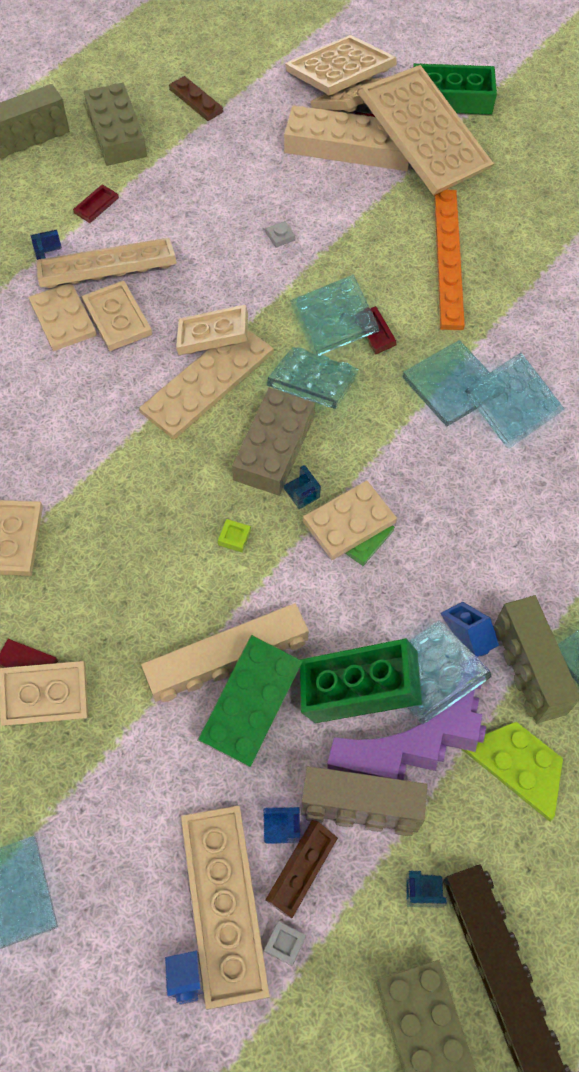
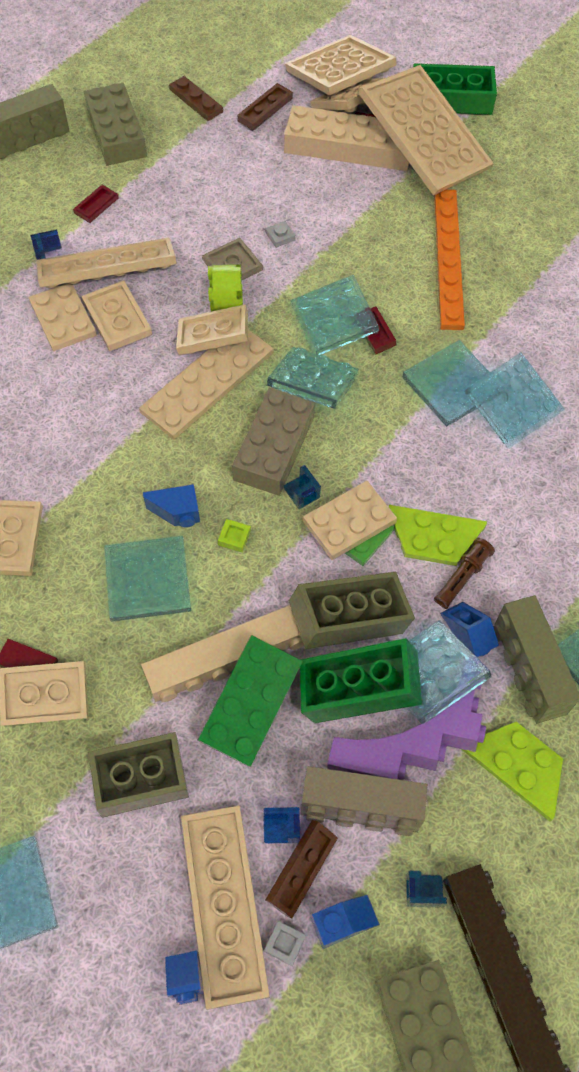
(137, 775): none -> olive brick
(147, 578): none -> clear light blue plate
(174, 505): none -> blue slope
(225, 286): none -> lime brick
(234, 253): none -> dark tan tile
(265, 106): none -> reddish brown plate
(344, 920): none -> blue slope
(350, 609): none -> olive brick
(435, 535): none -> lime wing
(468, 561): none -> reddish brown pin

